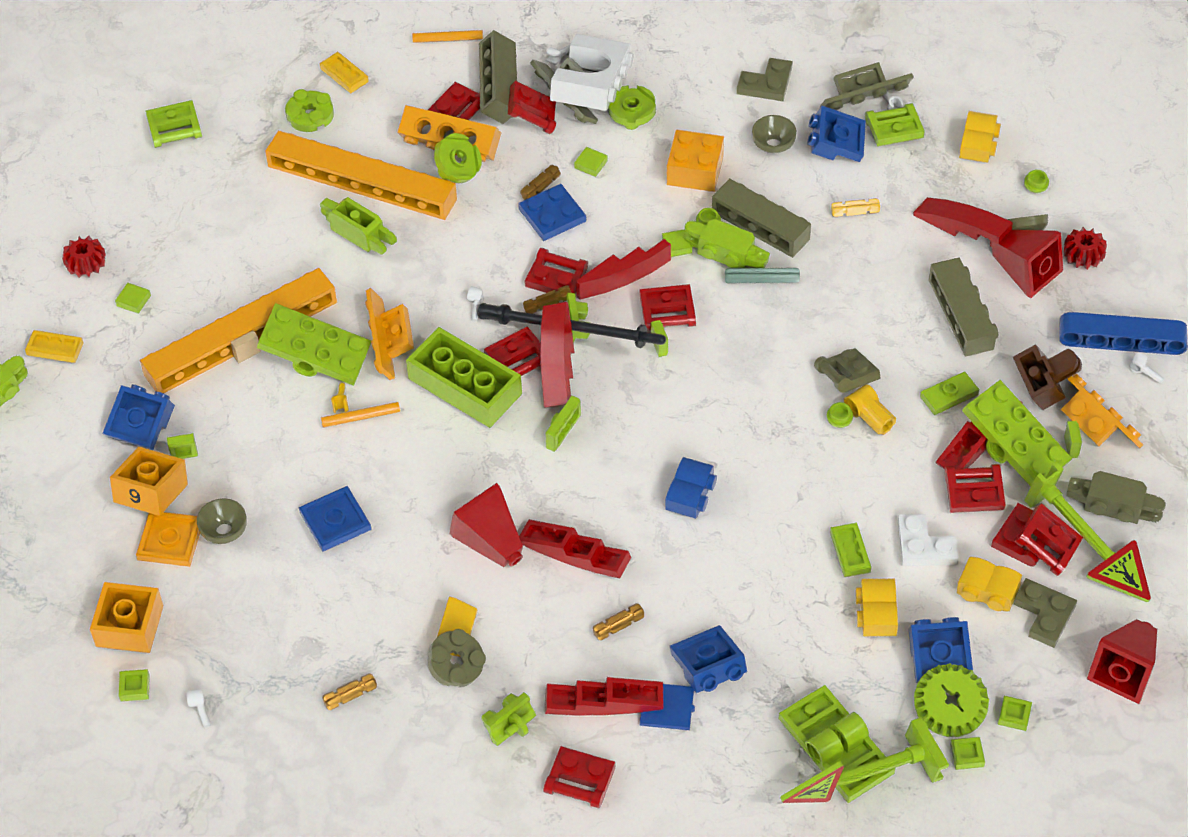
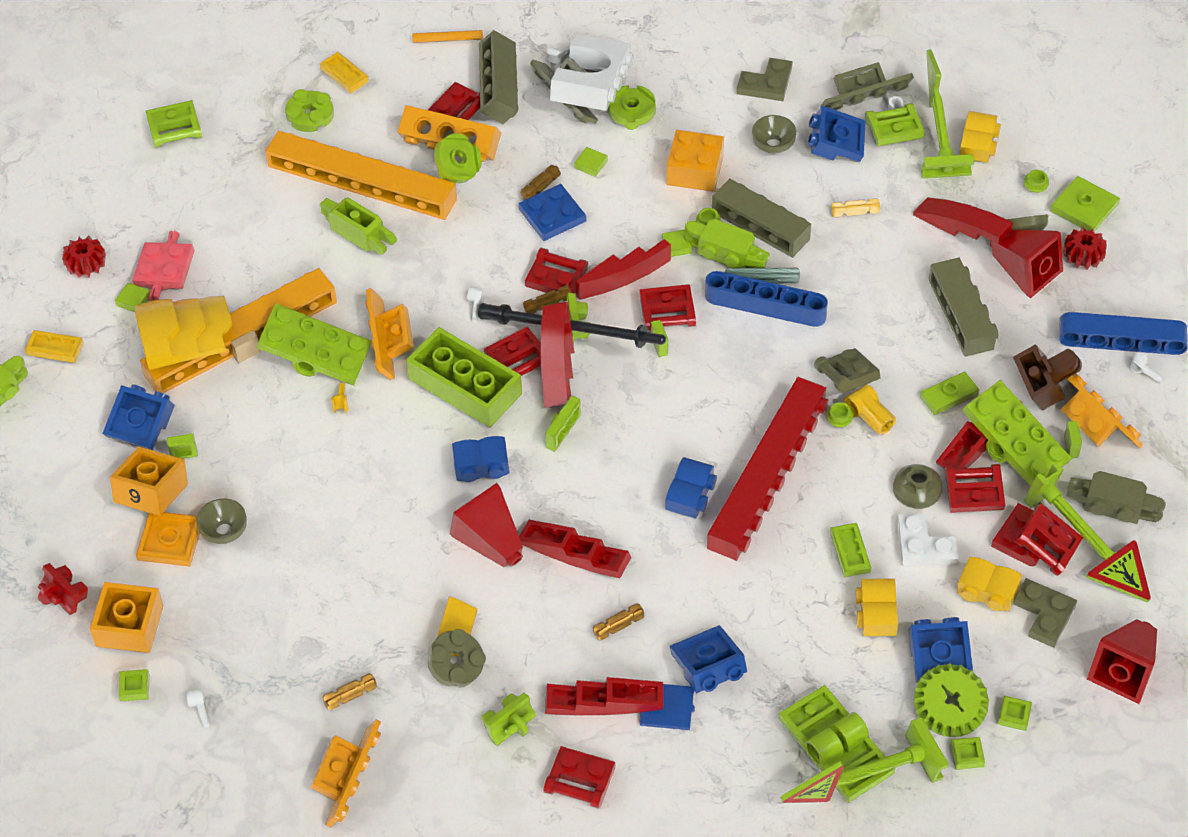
(57, 589): none -> red hips
(163, 265): none -> coral plate
(182, 329): none -> yellow slope
(335, 518): blue plate -> none
(340, 769): none -> light orange bracket
(360, 414): light orange bar -> none
(480, 458): none -> blue brick
(532, 106): red plate -> none
(766, 298): none -> blue beam
(767, 469): none -> red brick
(917, 494): none -> olive piece
(945, 163): none -> lime piece
(1085, 204): none -> lime plate

